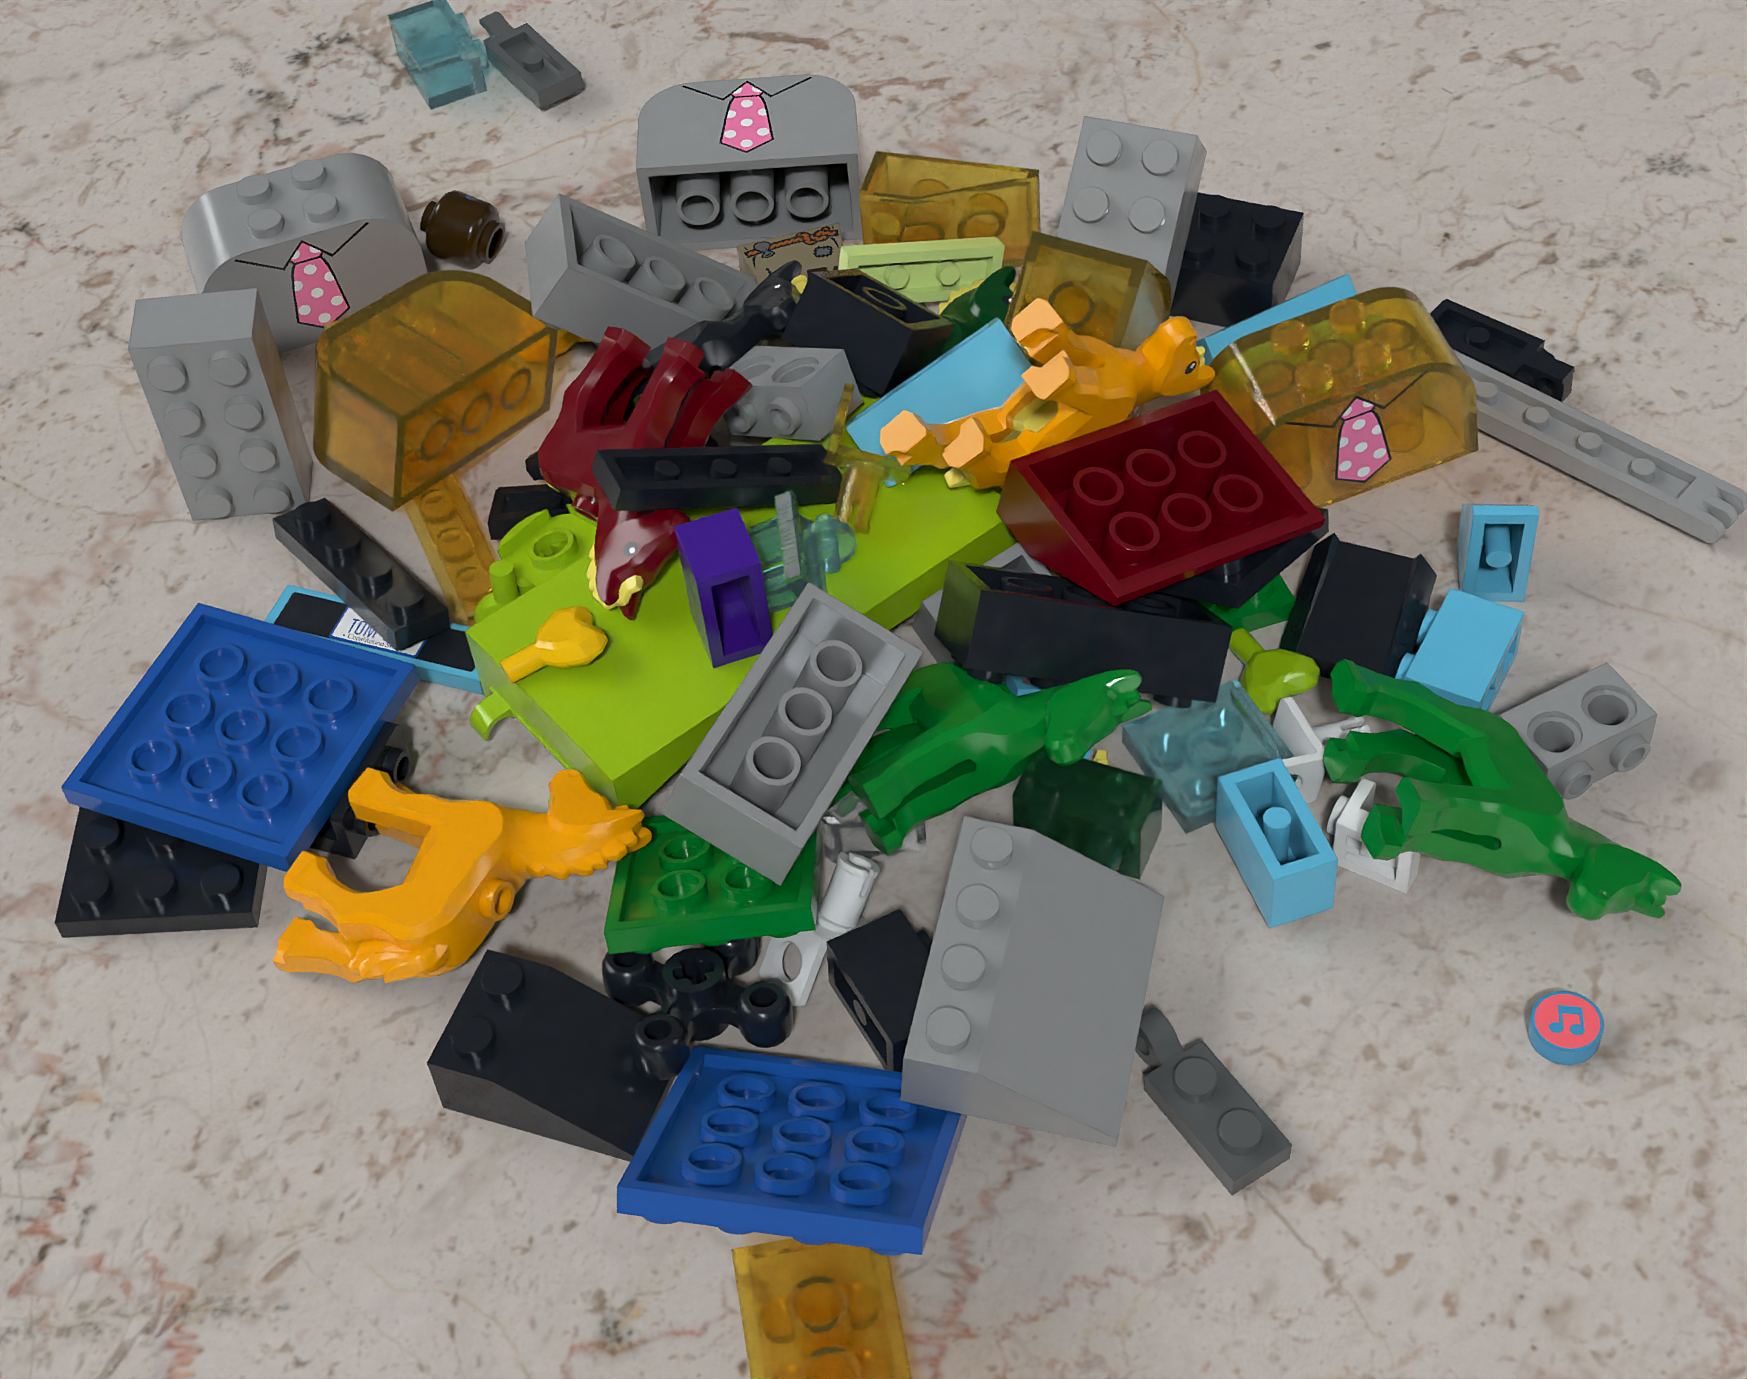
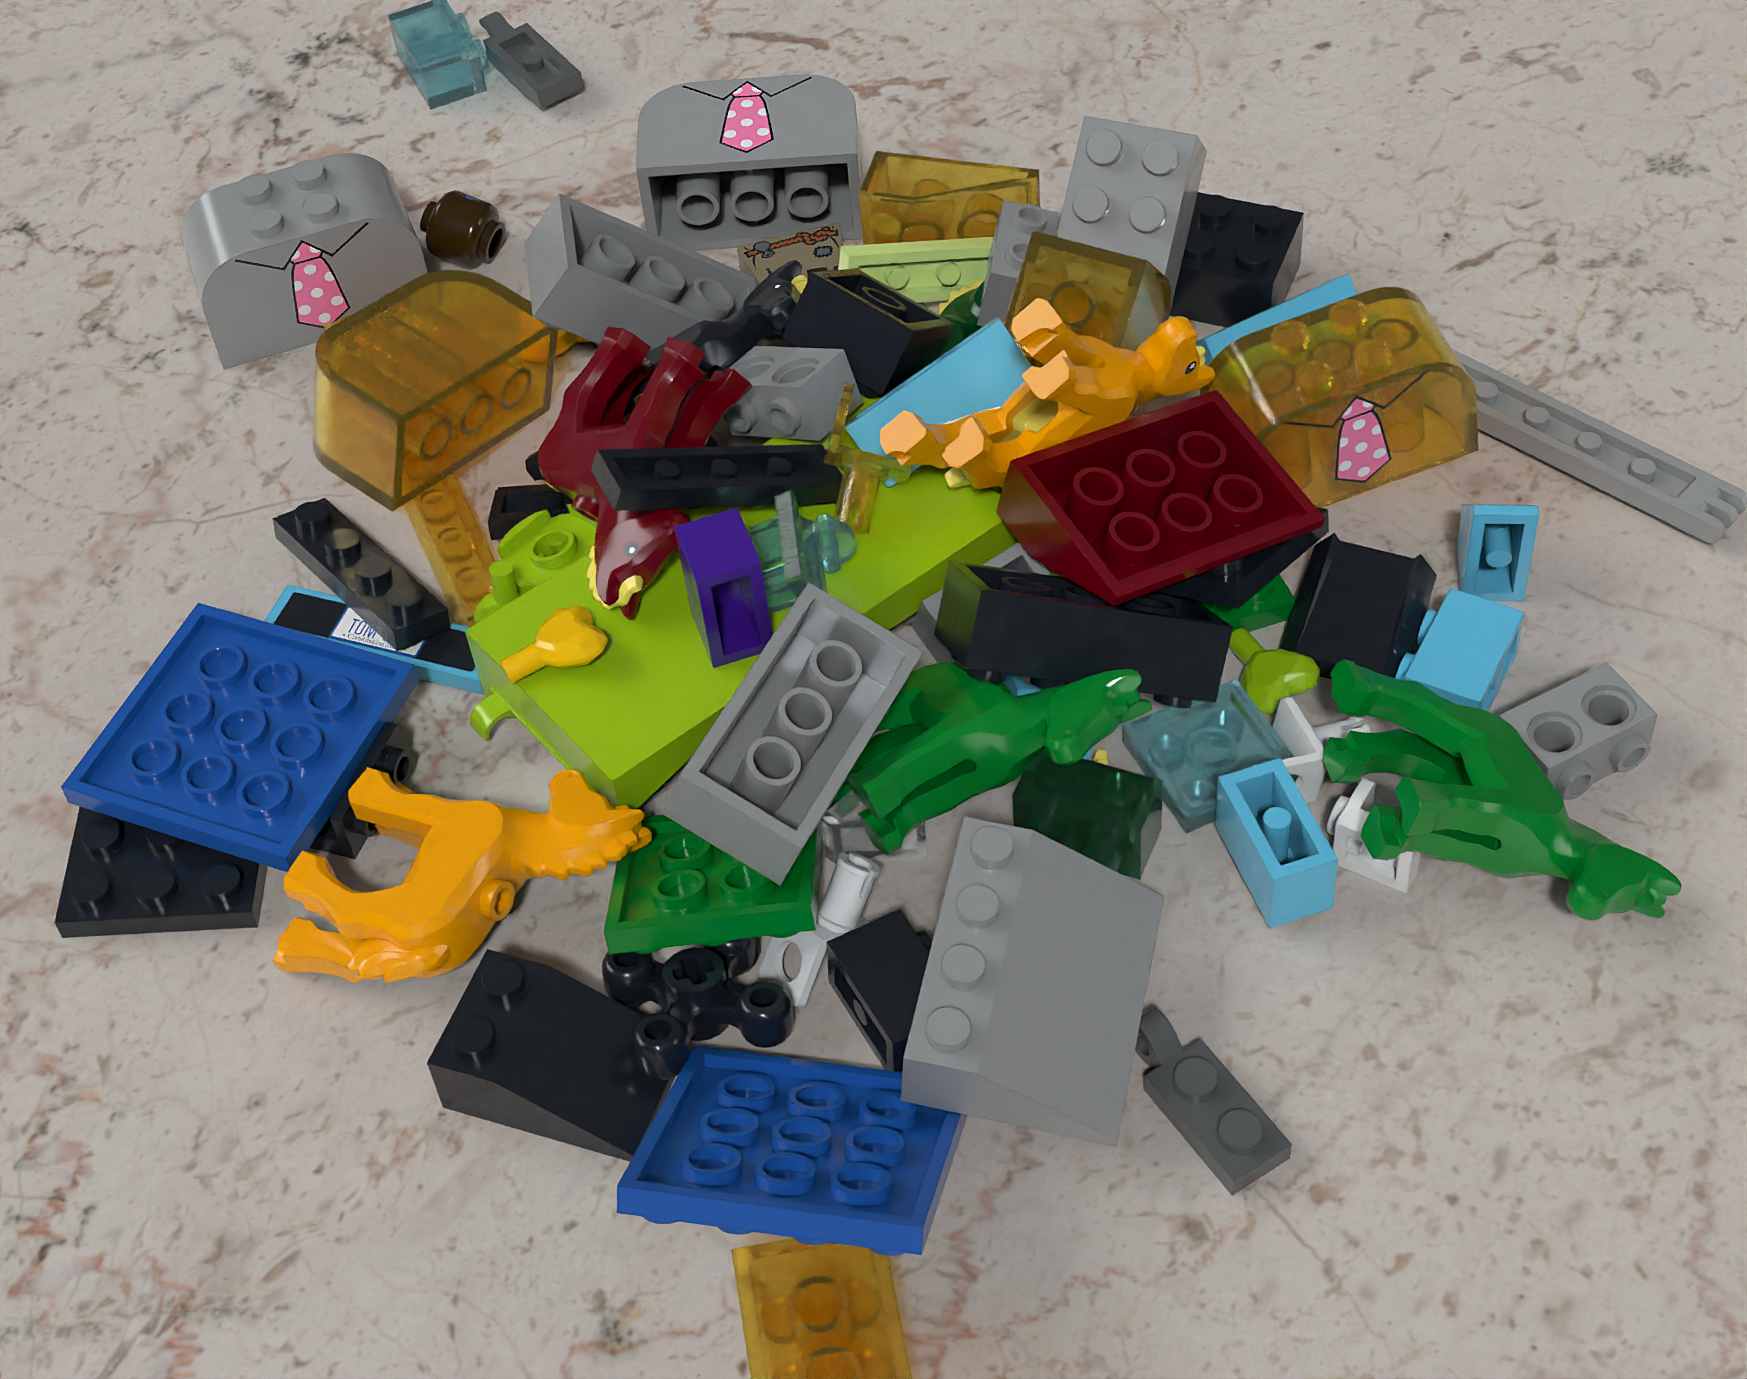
(221, 403): light grey brick -> none
(1007, 255): none -> light grey brick
(1504, 349): black hinge -> none
(1565, 1027): tile -> none

